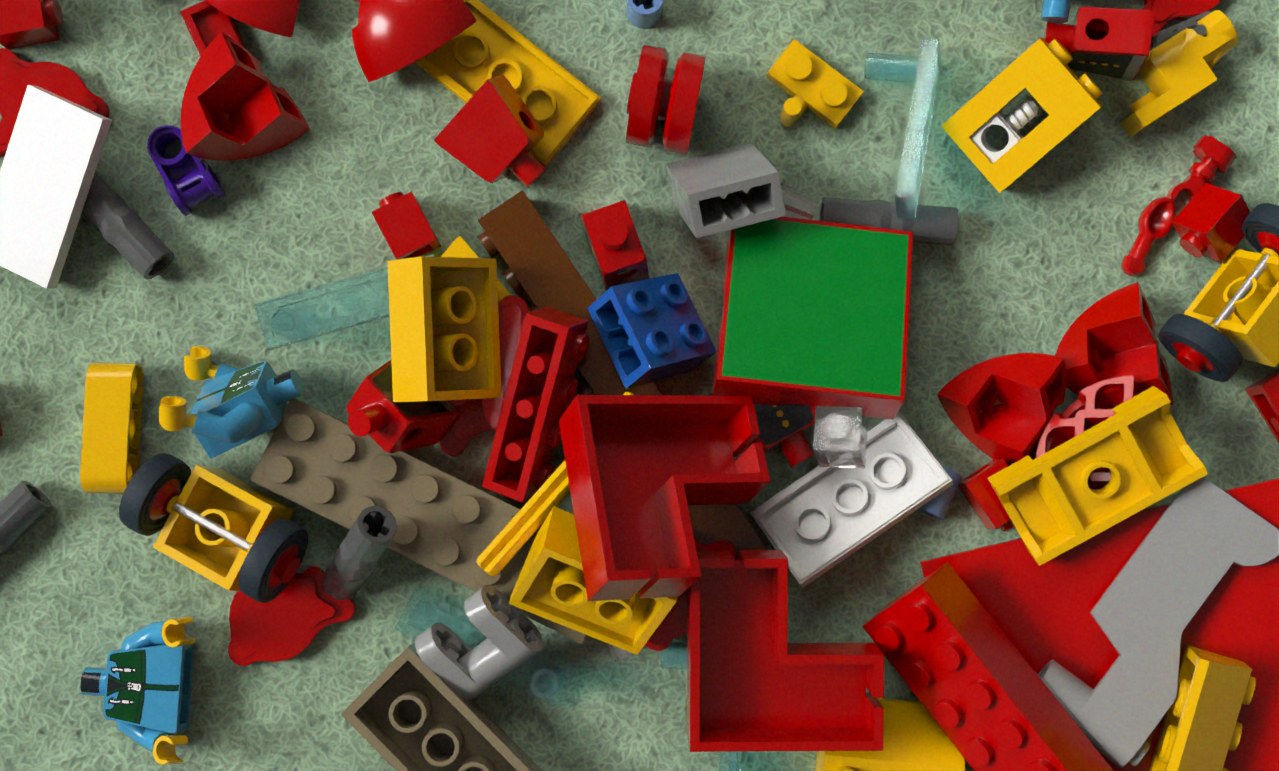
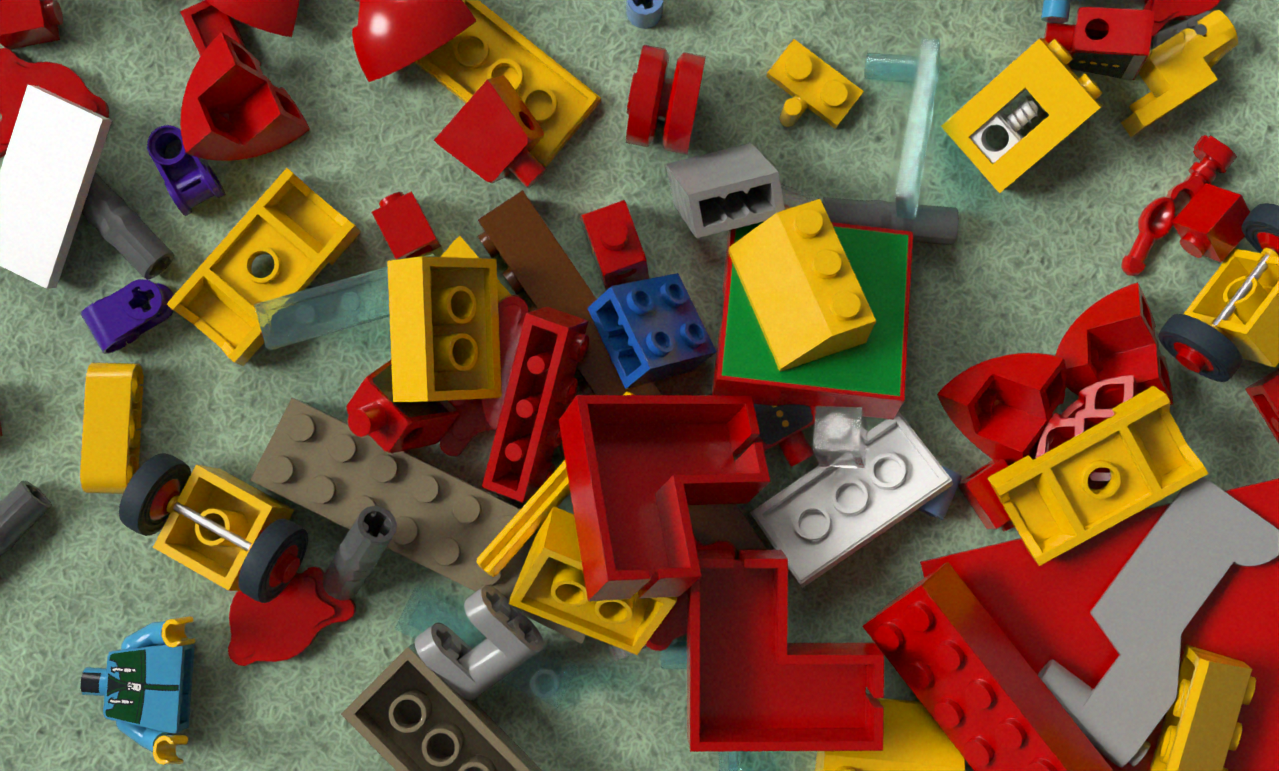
(122, 315): none -> dark purple piece
(233, 404): dark azure torso -> none
(284, 223): none -> yellow piece
(802, 286): none -> yellow slope

